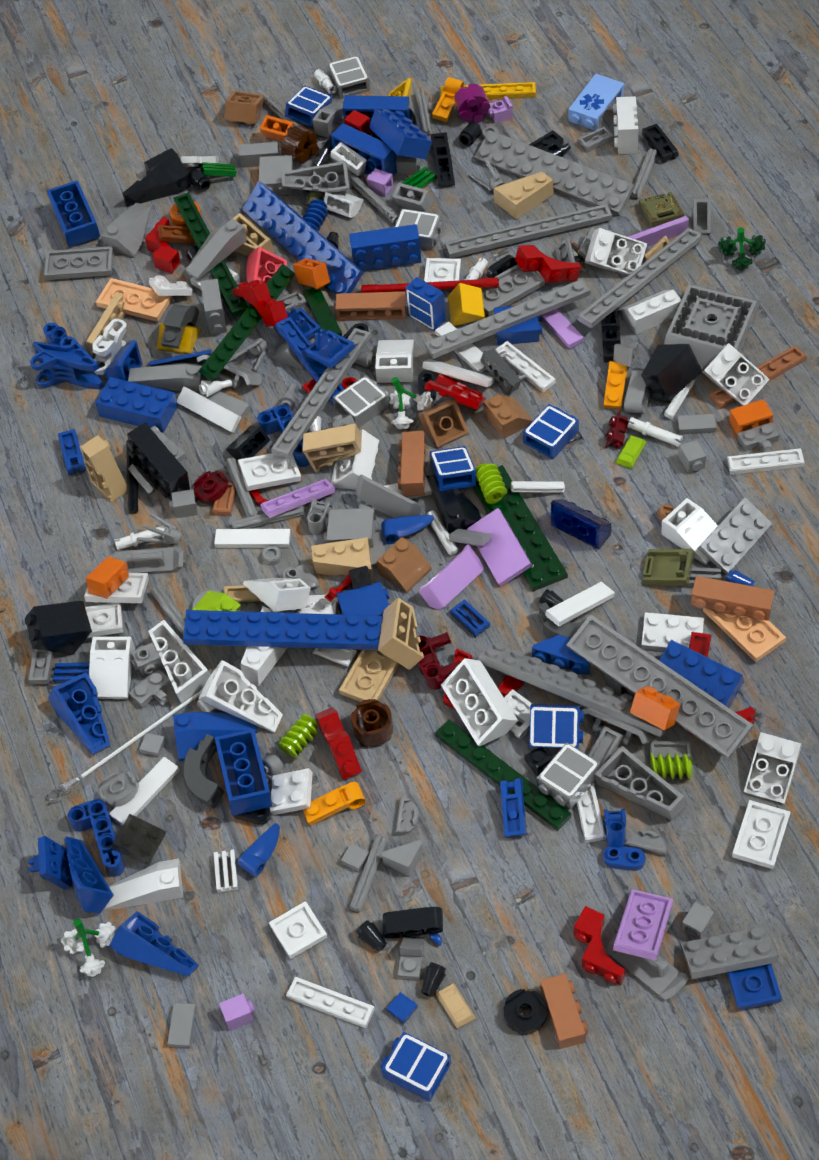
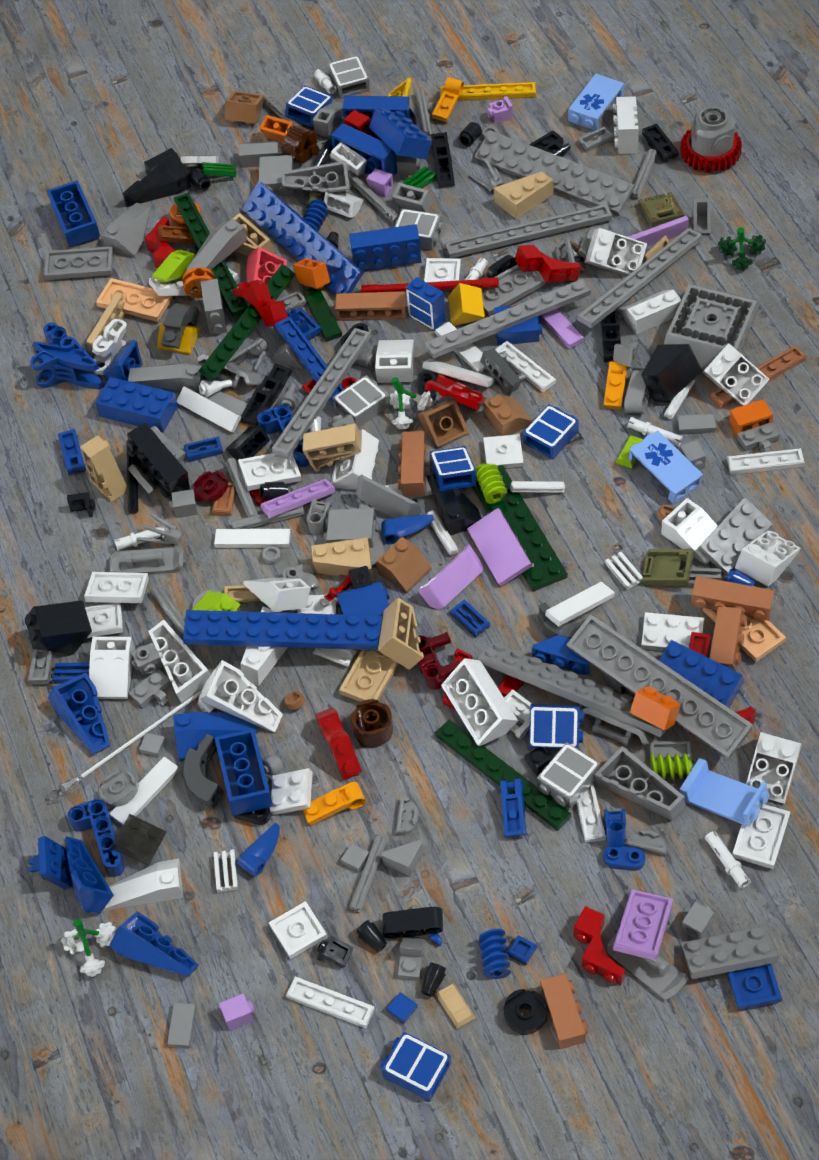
(81, 502): none -> black bracket
(107, 577): orange brick -> none
(173, 266): none -> lime slope
(178, 357): blue piece -> none
(192, 280): none -> orange head
(204, 450): none -> blue tile
(267, 393): none -> black slope
(272, 490): none -> black brick
(294, 700): none -> medium nougat tile
(298, 735): lime piece -> none
(329, 348): blue plate -> none
(334, 951): none -> black bracket
(470, 537): light grey tile -> none
(472, 103): magenta brick -> none
(494, 954): none -> blue piece
(504, 451): none -> white plate
(522, 950): none -> blue tile
(550, 598): black cone -> none
(580, 523): clear blue slope -> none
(605, 745): light grey tile -> none
(613, 435): dark red hinge -> none
(615, 559): none -> white tile
(667, 465): none -> light blue panel
(711, 141): none -> piece
(723, 795): none -> light blue panel
(728, 636): none -> nougat brick
(732, 866): none -> white pin
(766, 557): none -> white slope

